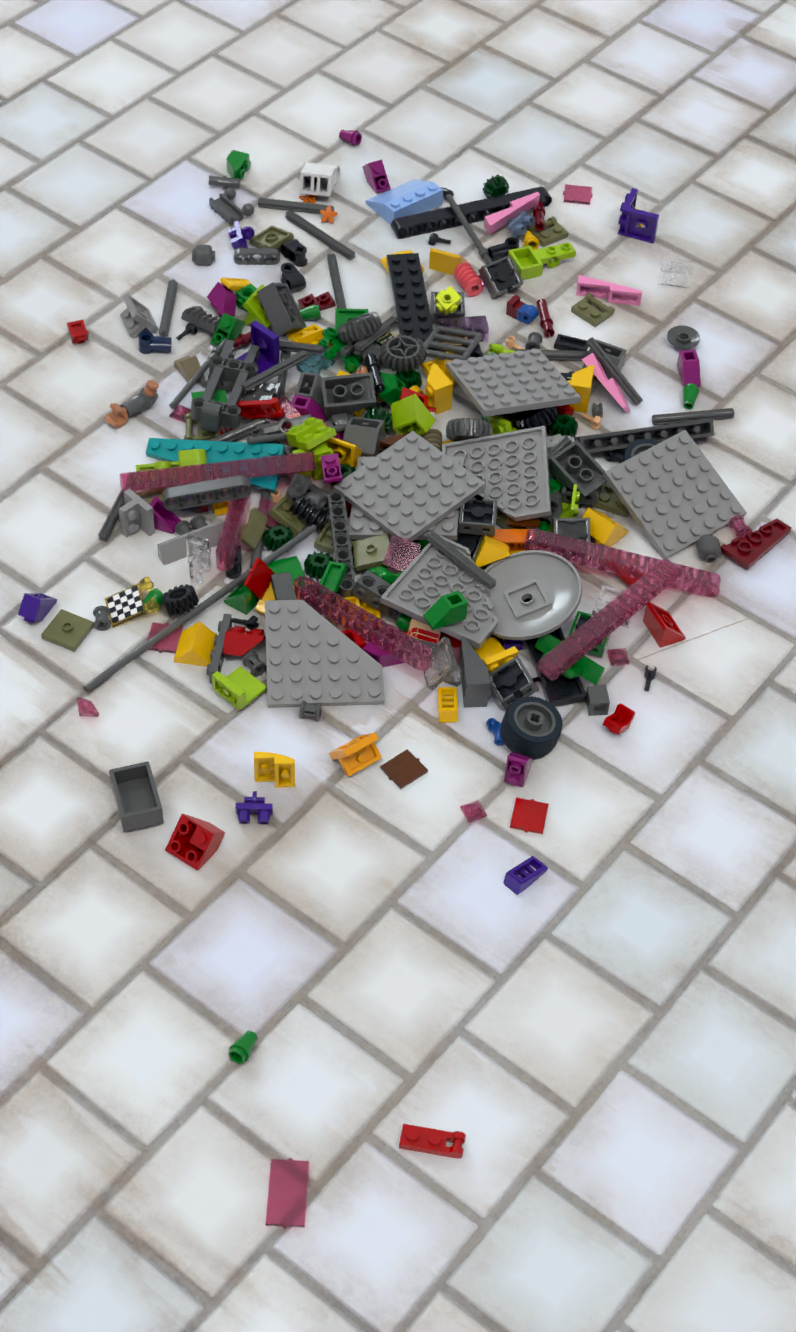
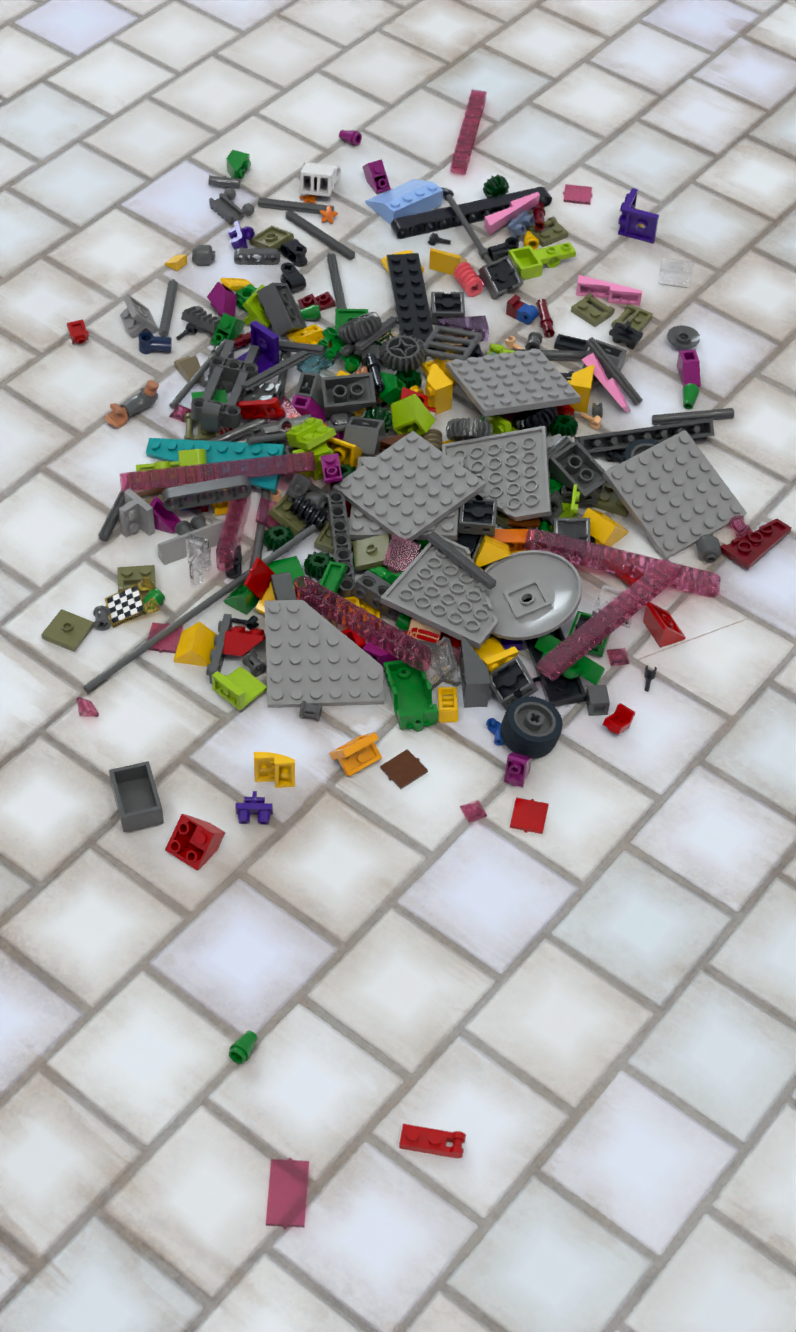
(36, 606): dark purple slope -> none
(133, 575): none -> olive plate
(177, 262): none -> yellow slope
(180, 599): black tyre -> none
(253, 530): olive slope -> none
(410, 696): none -> green piece
(447, 610): green slope -> none
(448, 301): neon yellow brick -> none
(468, 132): none -> clear pink beam
(516, 883): dark purple slope -> none
(625, 333): none -> black hips
(639, 318): none -> olive plate

